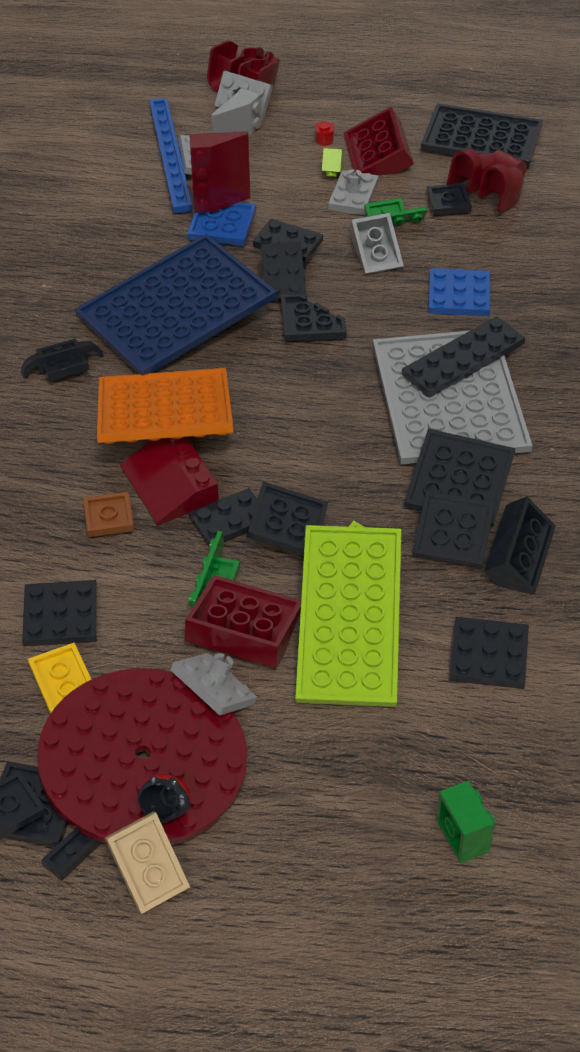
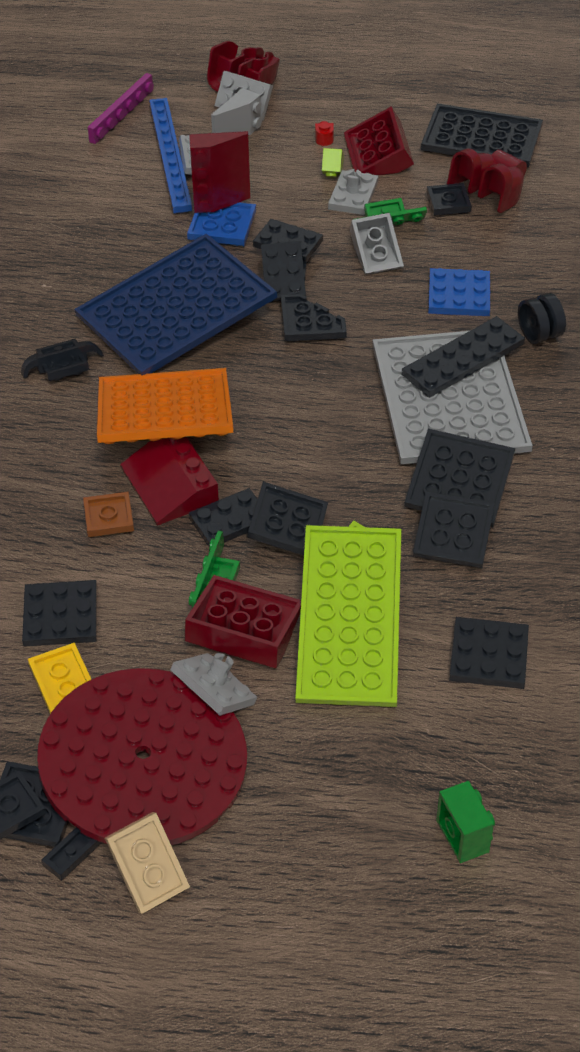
(120, 108): none -> magenta plate
(164, 796): black hair -> none
(520, 547): black slope -> none
(541, 318): none -> black wheel

